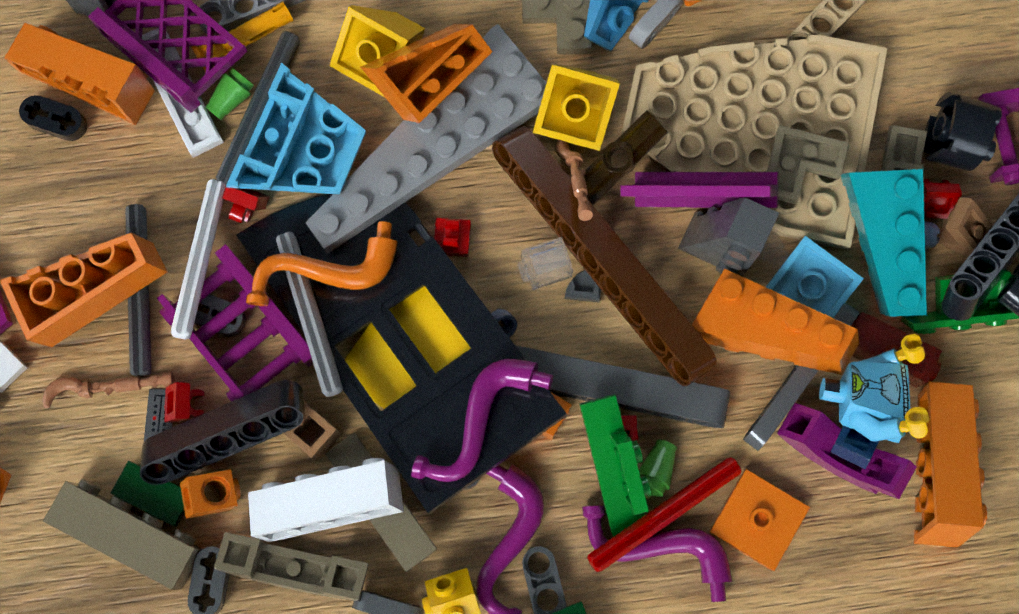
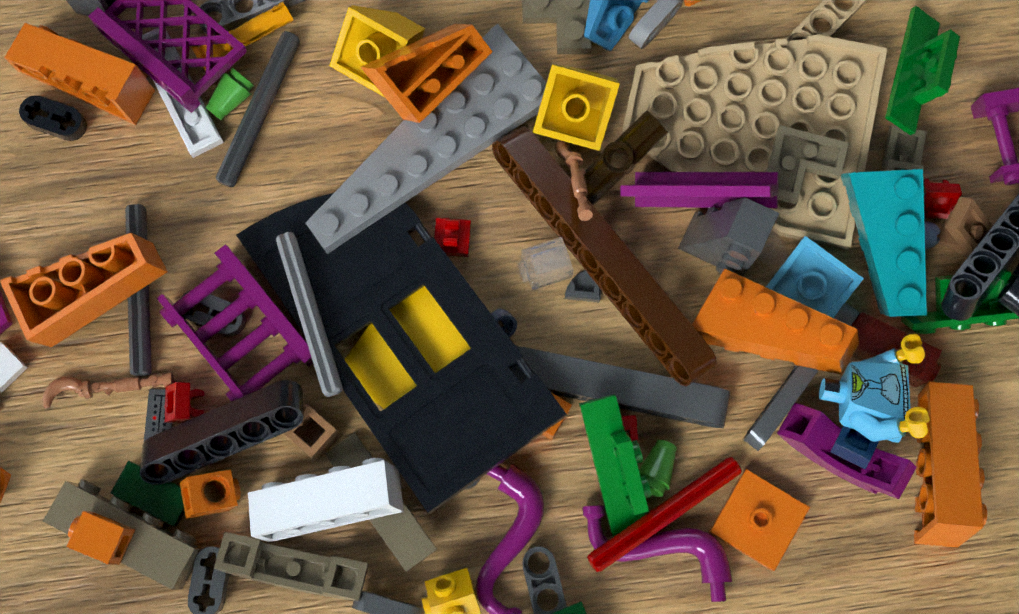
(99, 537): none -> orange brick
(198, 260): white axle -> none
(244, 202): red tile -> none
(298, 142): medium azure wedge -> none
(372, 271): orange animal -> none
(500, 374): magenta animal -> none
(922, 69): none -> green bracket
(962, 132): black brick -> none

